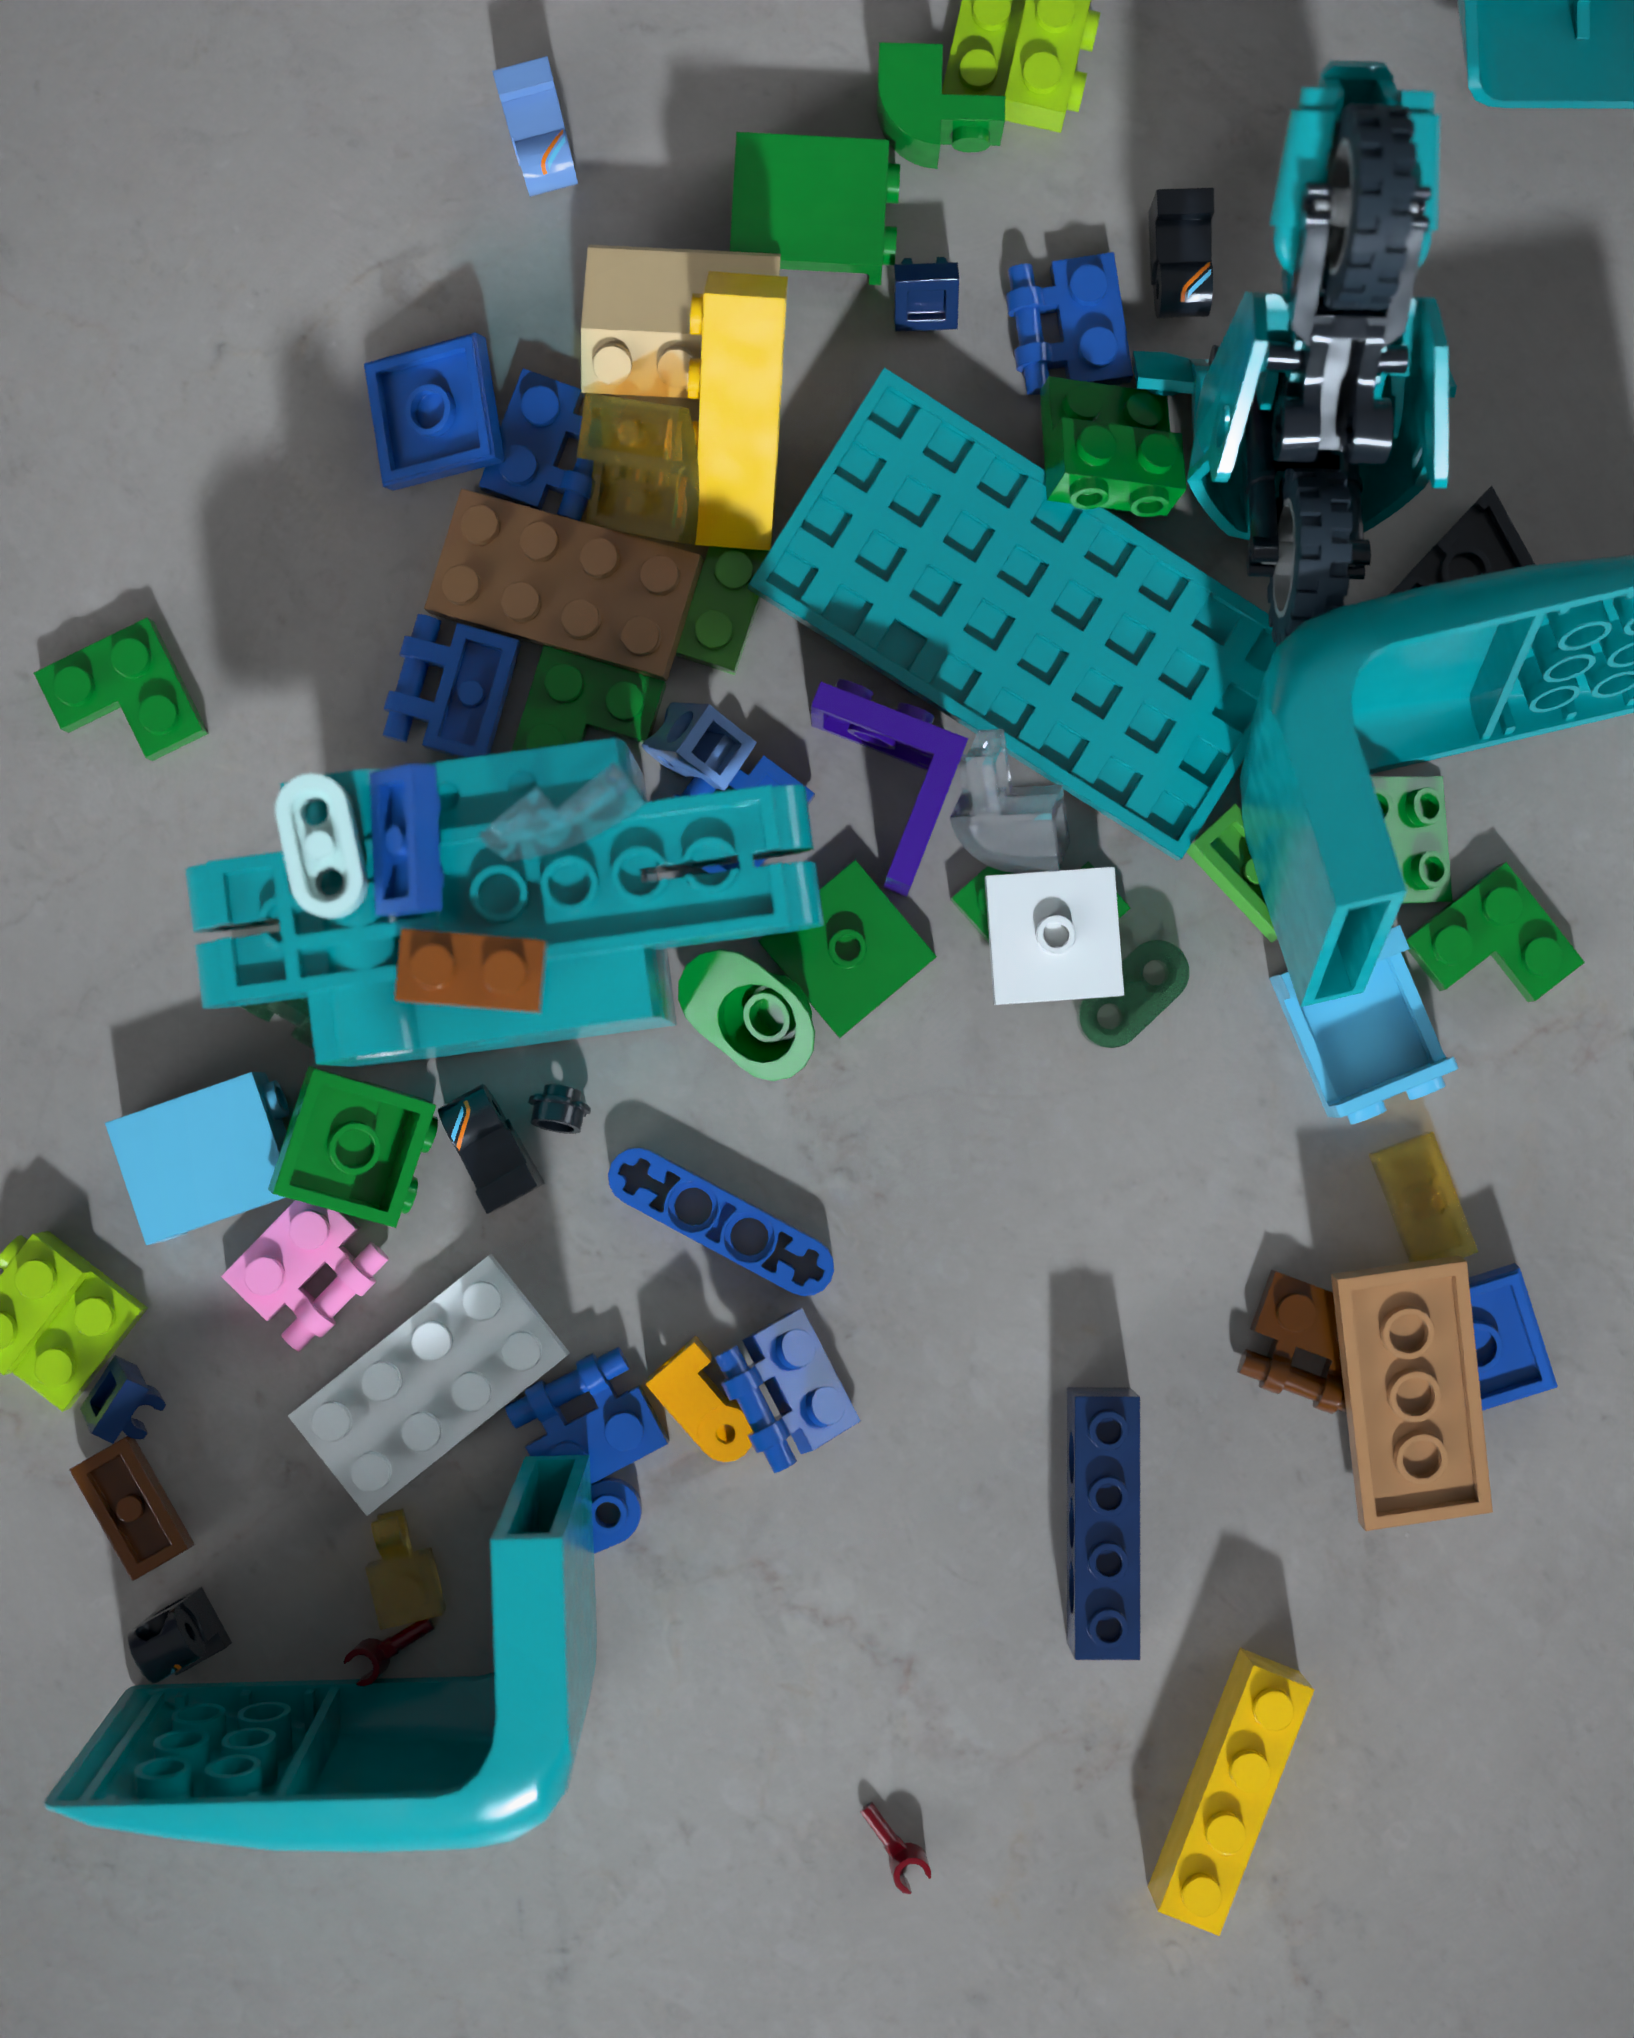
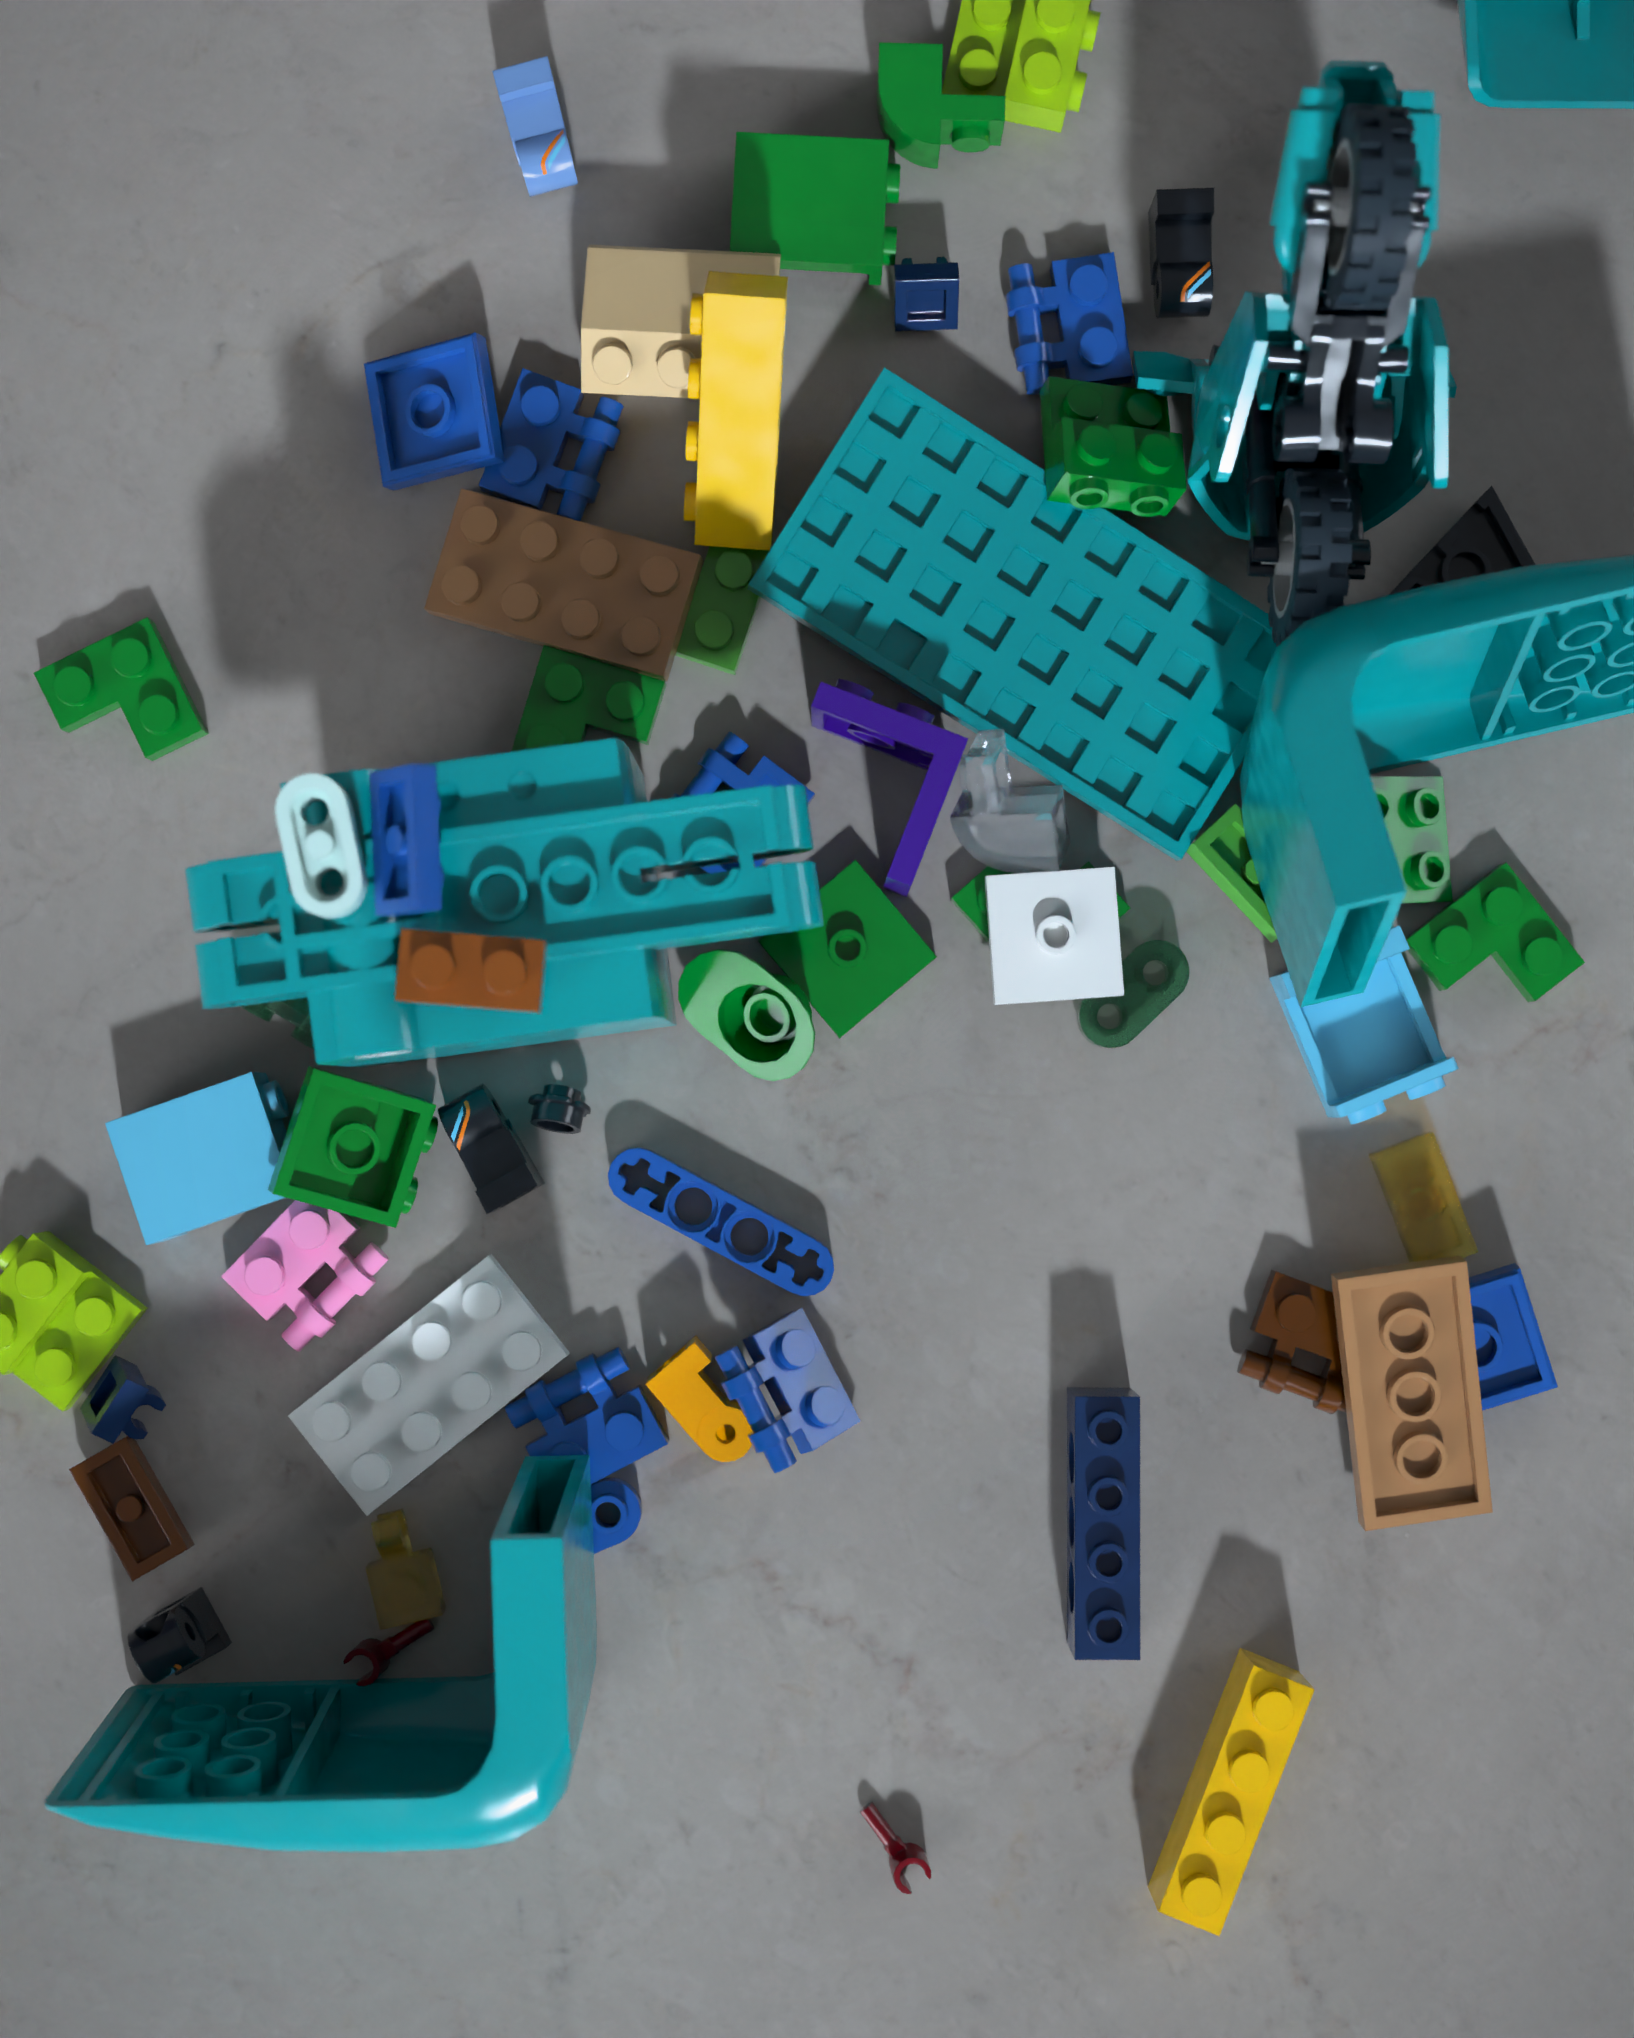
(469, 693): blue plate -> none
(539, 829): clear light blue slope -> none
(641, 467): clear yellow slope -> none
(700, 744): medium blue leg -> none

